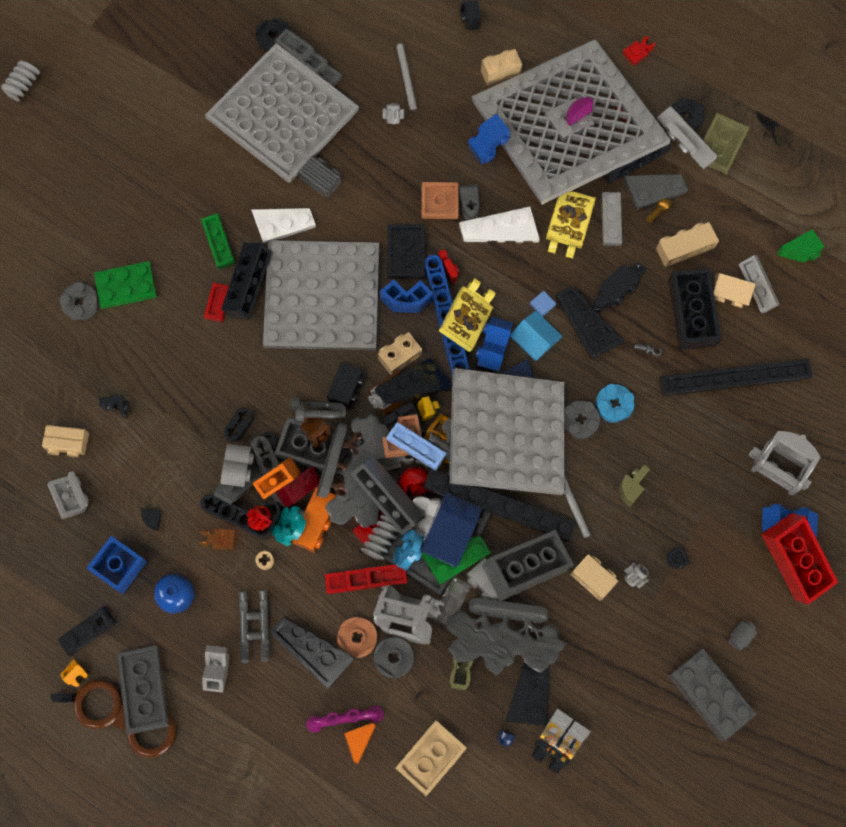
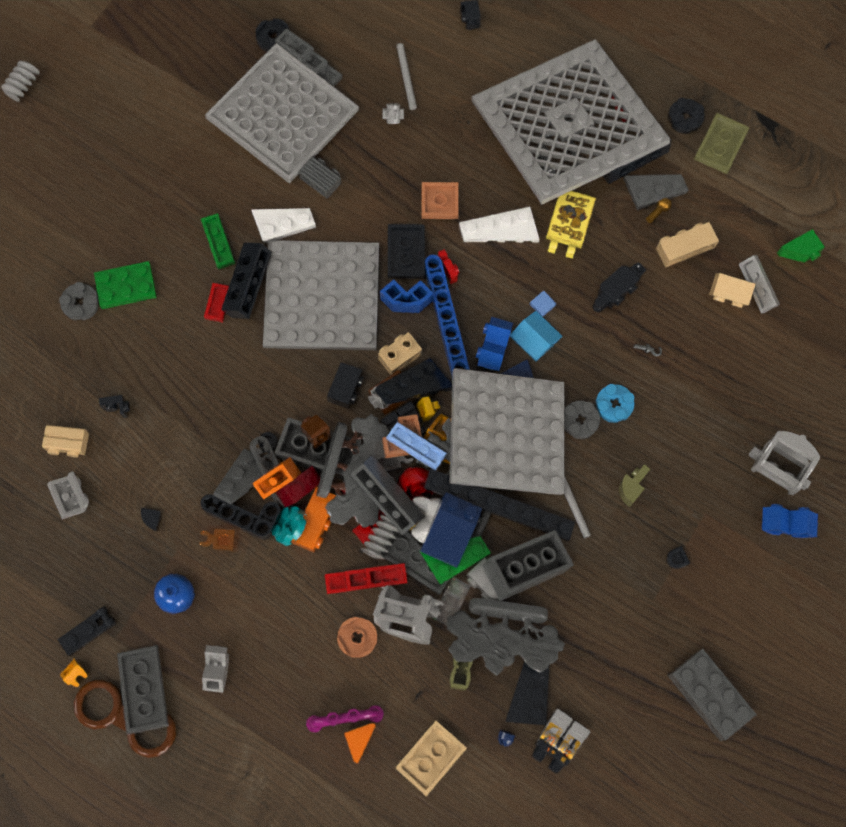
(63, 697): black tile -> none
(116, 565): blue brick -> none
(234, 422): black beam -> none
(235, 465): light grey brick -> none
(259, 518): red gear -> none
(260, 556): tan bush -> none
(262, 615): dark grey piece -> none
(302, 409): dark grey bar -> none
(315, 653): black wing -> none
(394, 669): dark grey plate -> none
(409, 550): dark azure plate -> none
(467, 315): light yellow tile -> none
(469, 200): dark grey piece -> none
(491, 134): blue brick -> none
(501, 67): tan brick -> none
(579, 109): magenta brick -> none
(590, 328): black wing -> none
(594, 577): tan brick -> none
(611, 219): light grey plate -> none
(636, 575): light grey gear -> none
(637, 52): red plate -> none
(687, 138): light grey bracket -> none
(694, 309): black brick -> none
(735, 377): black plate -> none
(742, 635): dark grey brick -> none
(799, 558): red brick -> none

